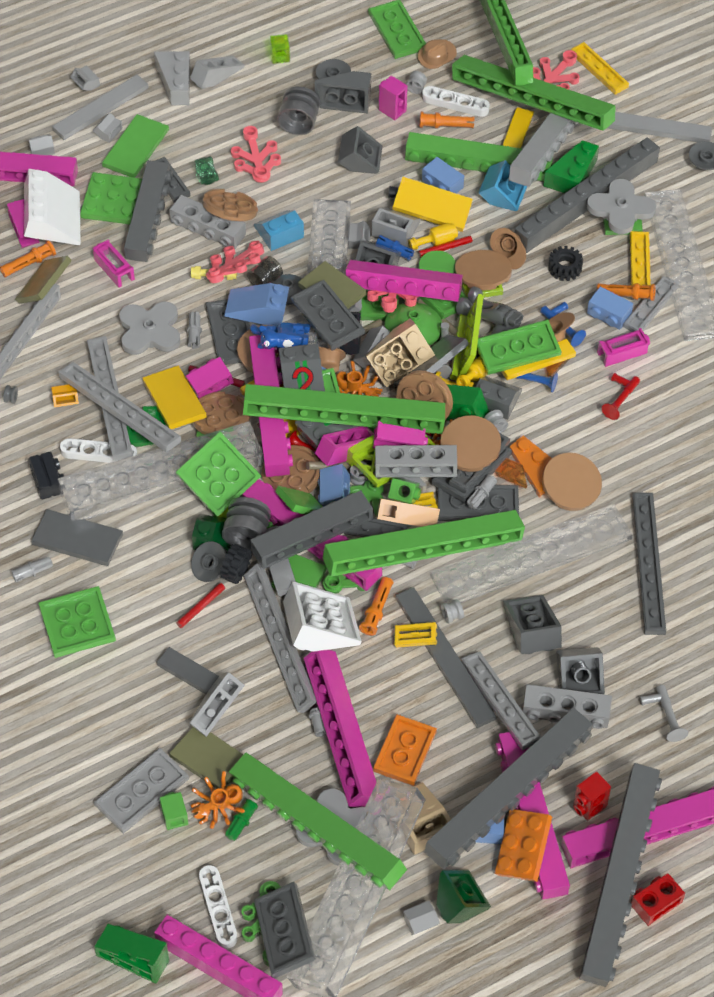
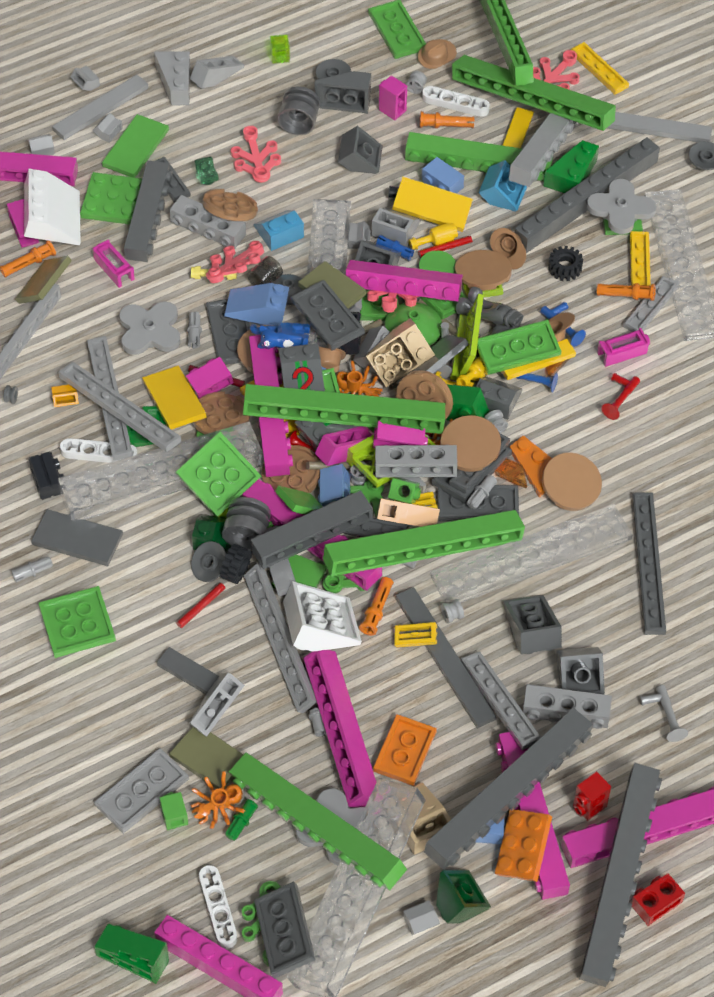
(609, 308): medium blue brick -> none

